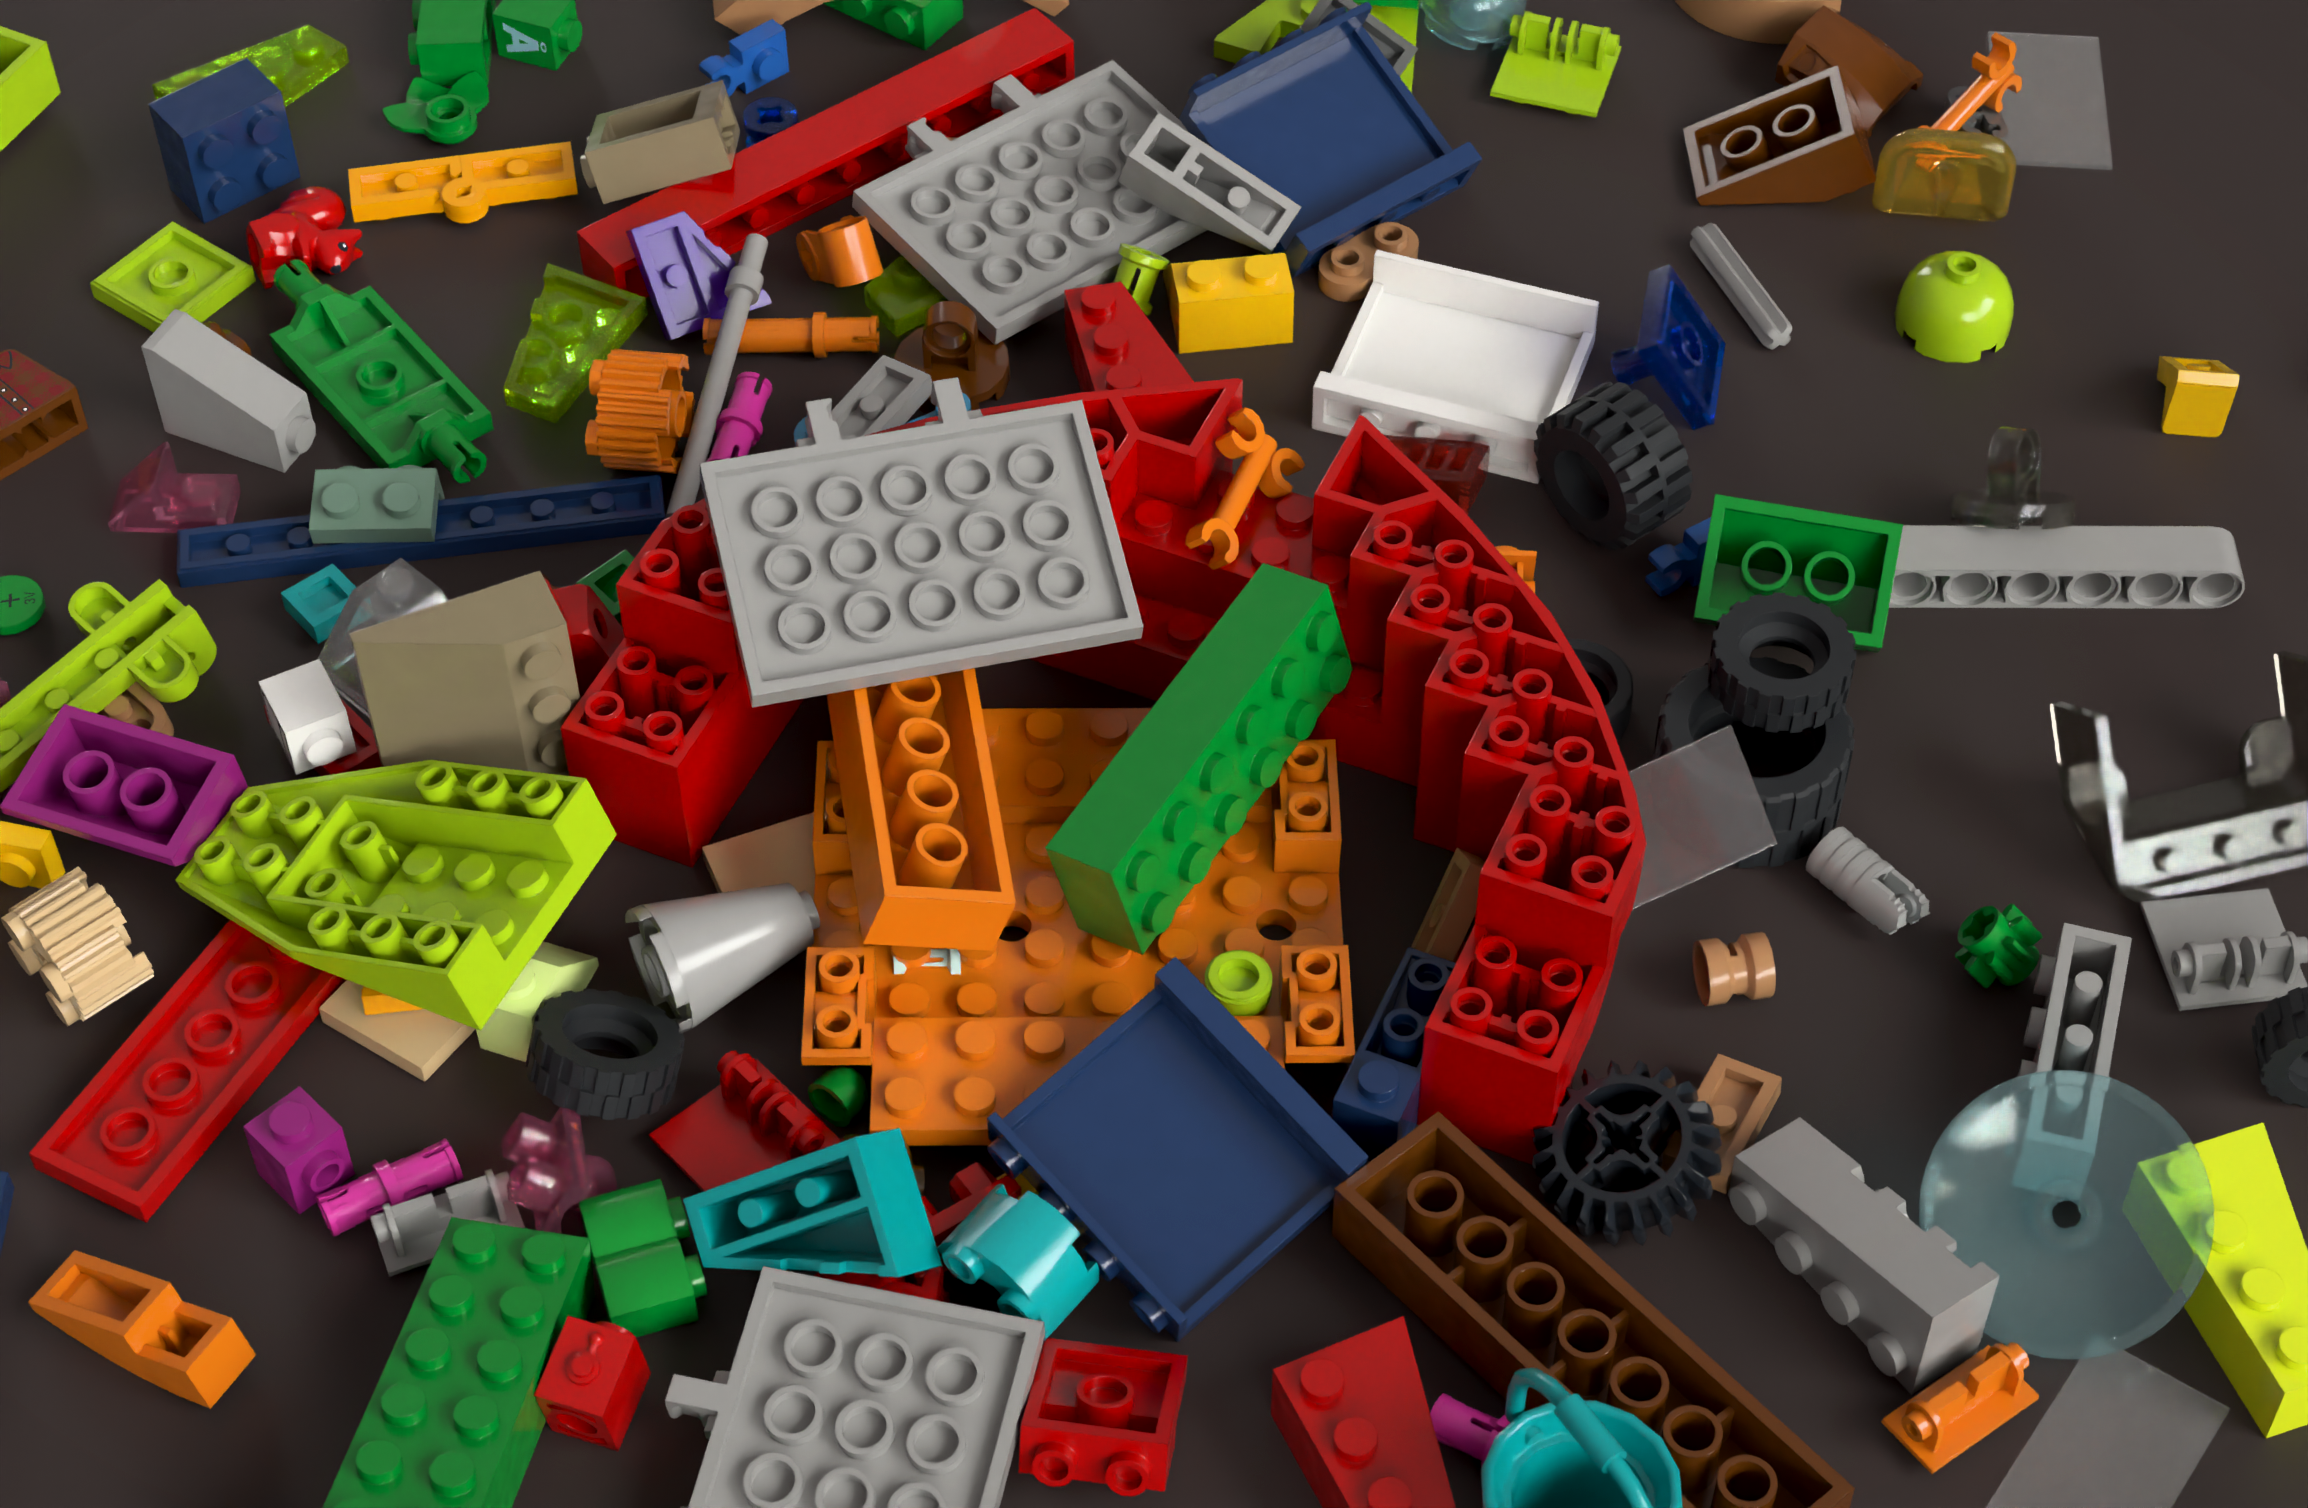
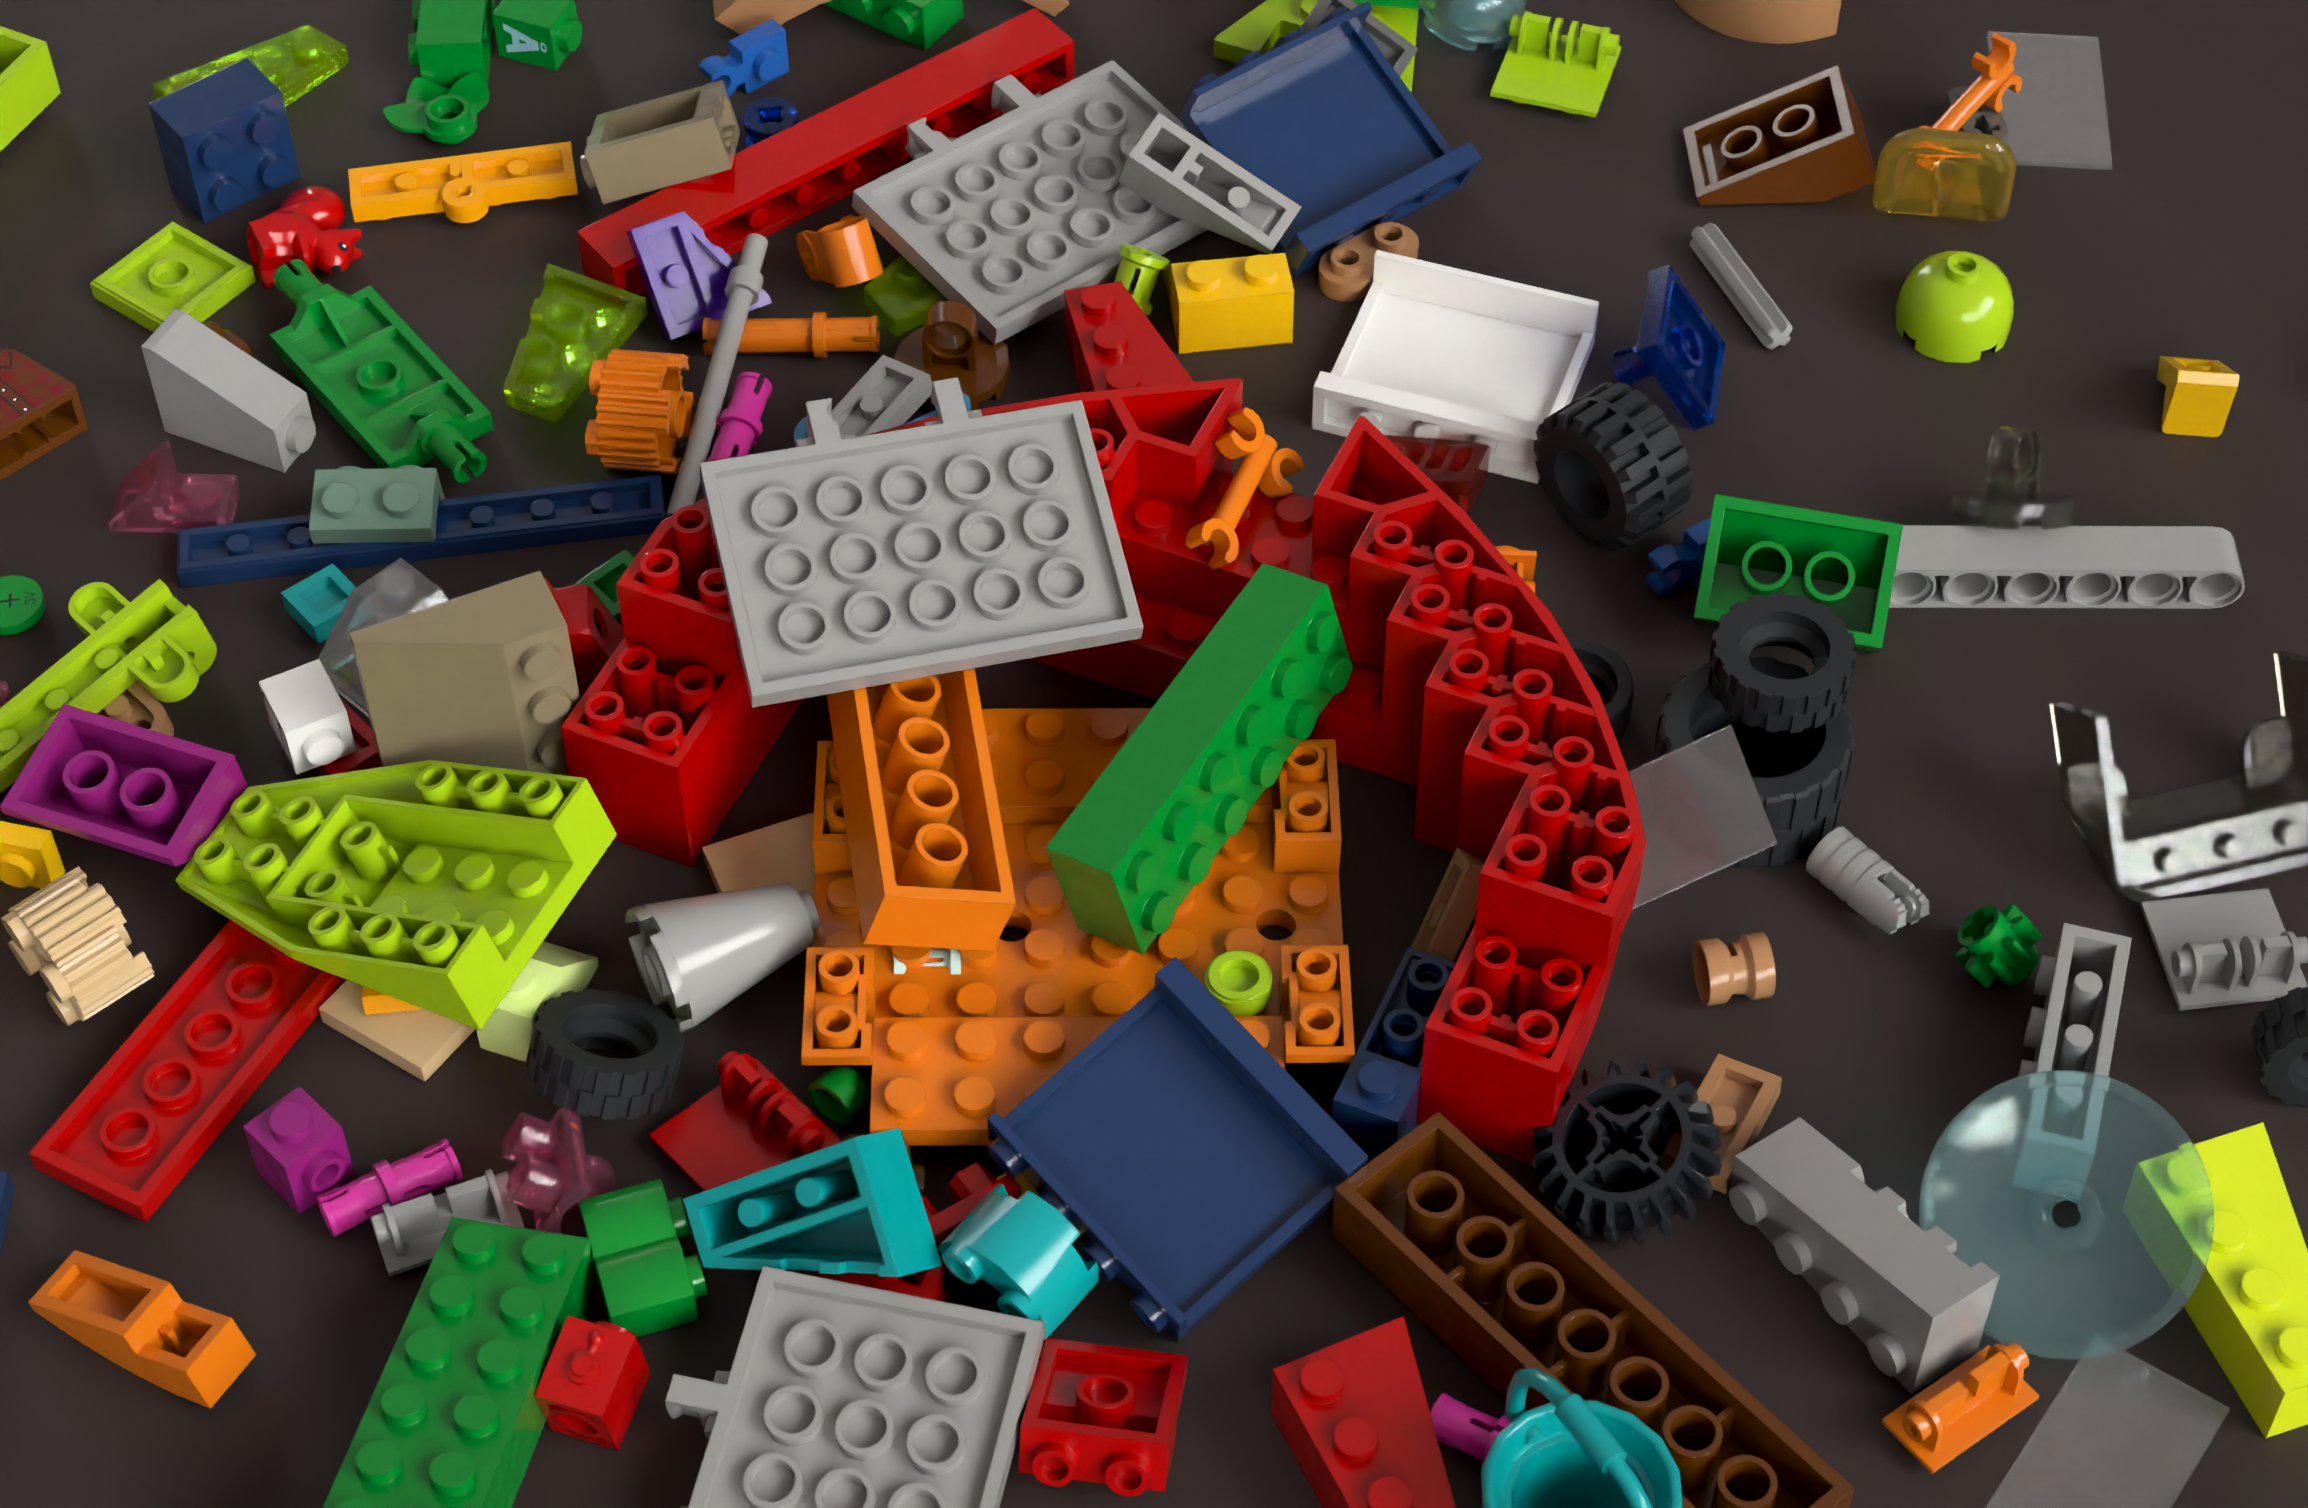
(1869, 66): reddish brown slope -> none

